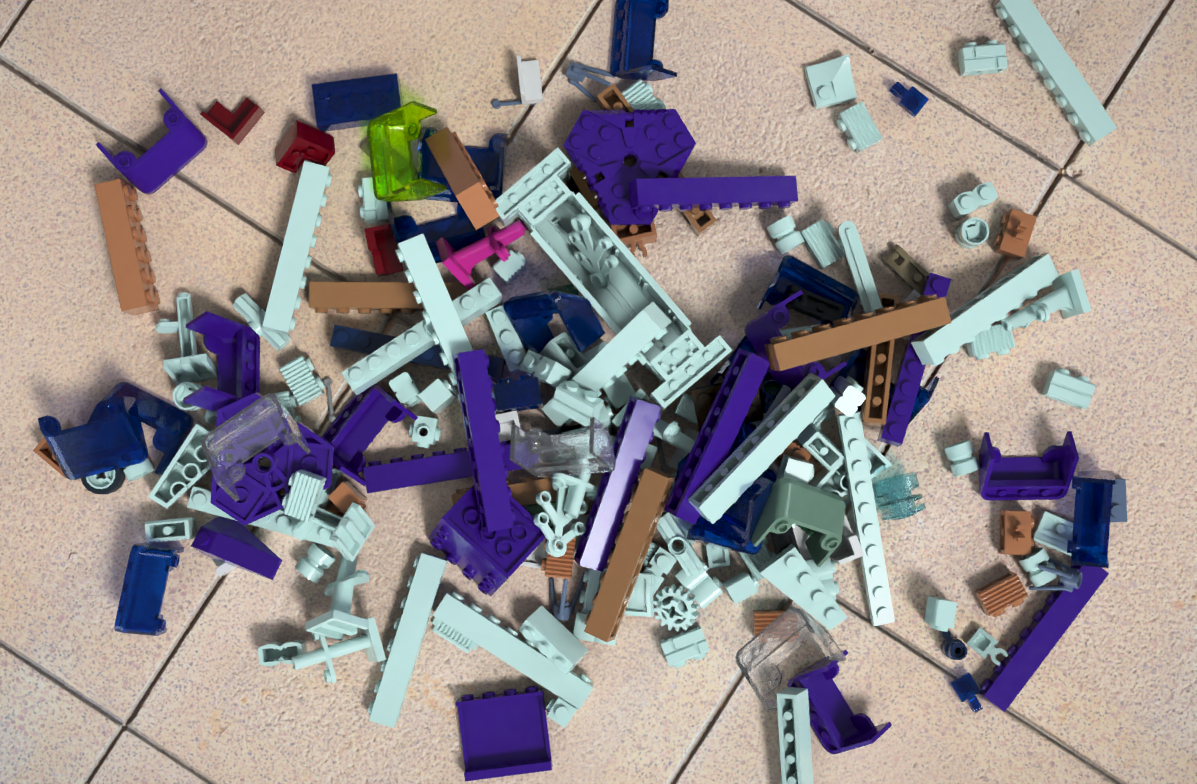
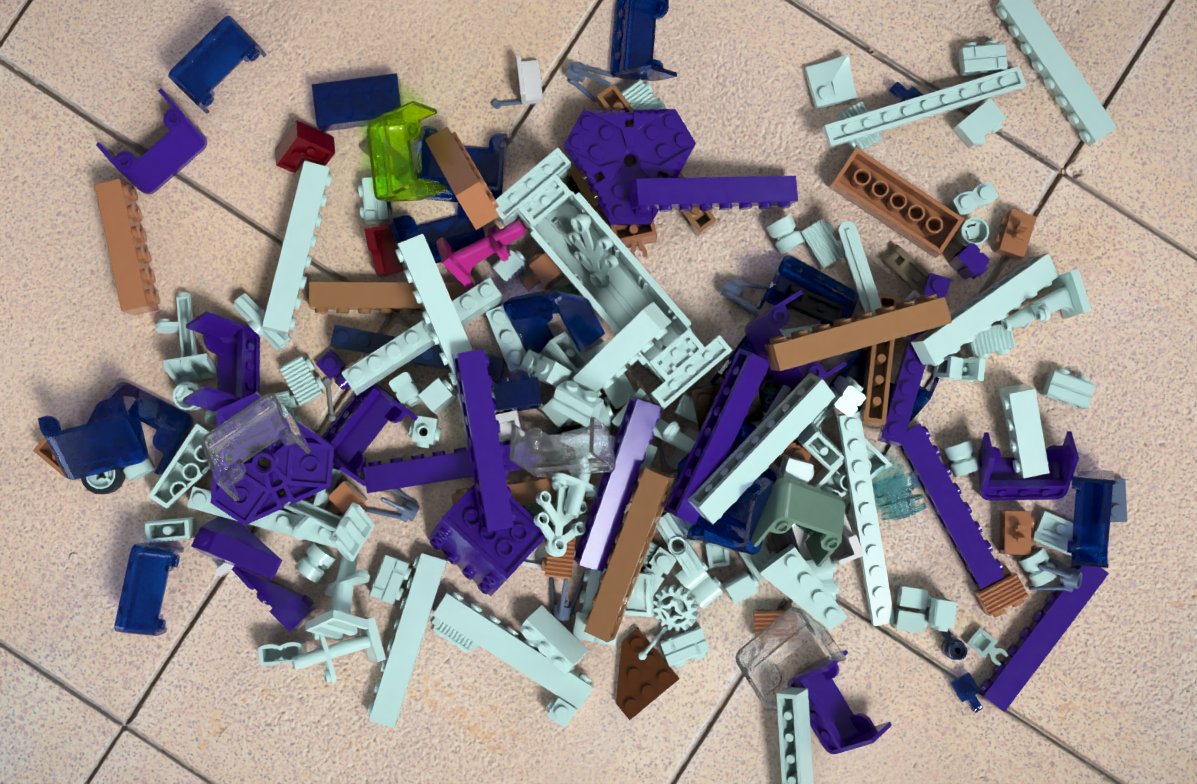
(213, 61): none -> clear blue windscreen
(235, 125): dark red panel -> none
(287, 605): none -> dark purple wedge
(303, 495): light aqua brick -> none
(332, 366): none -> dark purple plate
(390, 579): none -> light aqua brick
(407, 509): none -> sand blue plant
(504, 733): dark purple panel -> none
(543, 271): none -> nougat brick
(639, 679): none -> reddish brown plate
(642, 655): none -> light aqua hinge
(733, 292): none -> sand blue plant
(896, 203): none -> nougat brick
(911, 620): none -> light aqua piece
(923, 106): none -> light aqua plate
(950, 508): none -> dark purple brick
(960, 369): none -> light aqua brick
(969, 262): none -> dark purple brick
(980, 123): none -> light aqua brick
(1024, 429): none -> light aqua wedge

